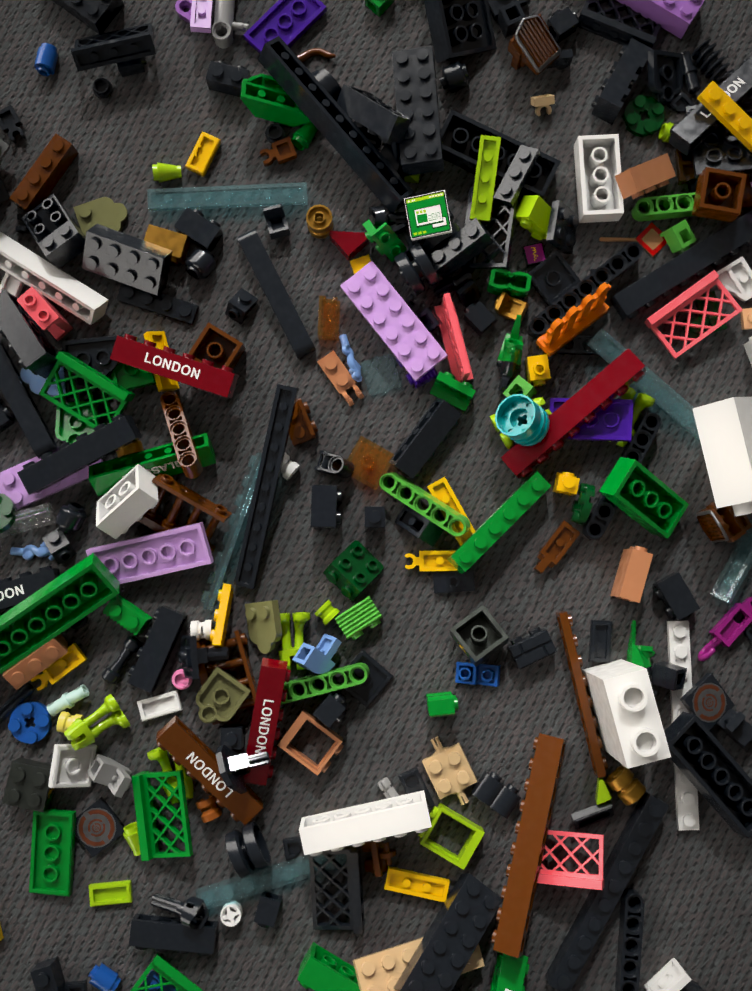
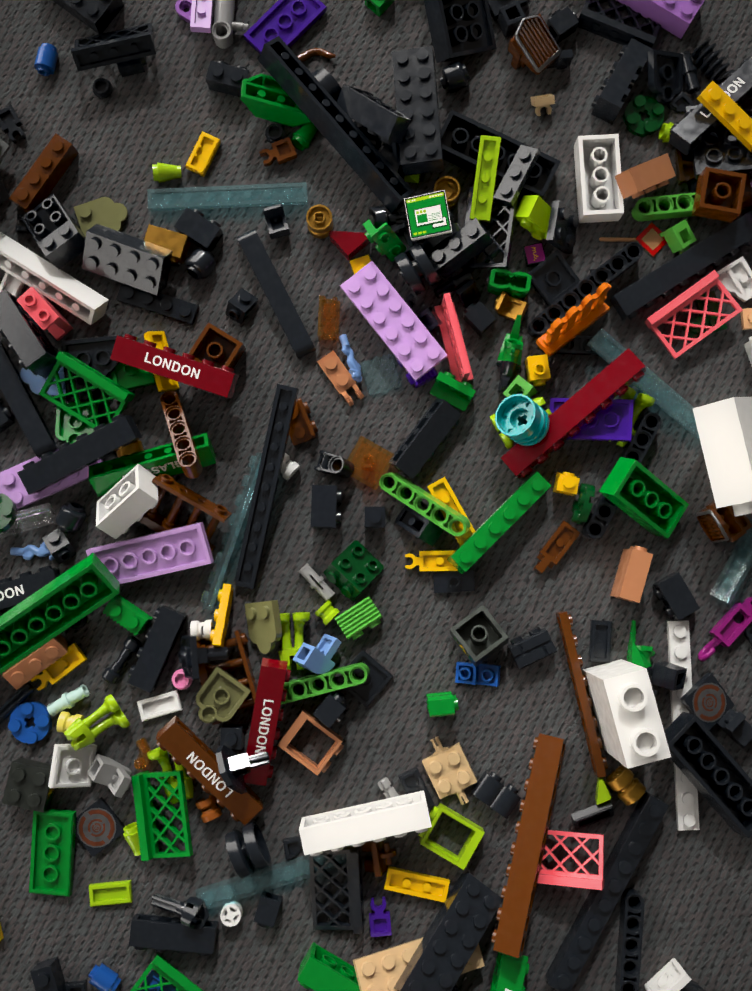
(142, 759): none -> clear orange arm
(327, 592): none -> light grey pin
(379, 920): none -> dark purple plate
(451, 189): none -> pearl gold wheel

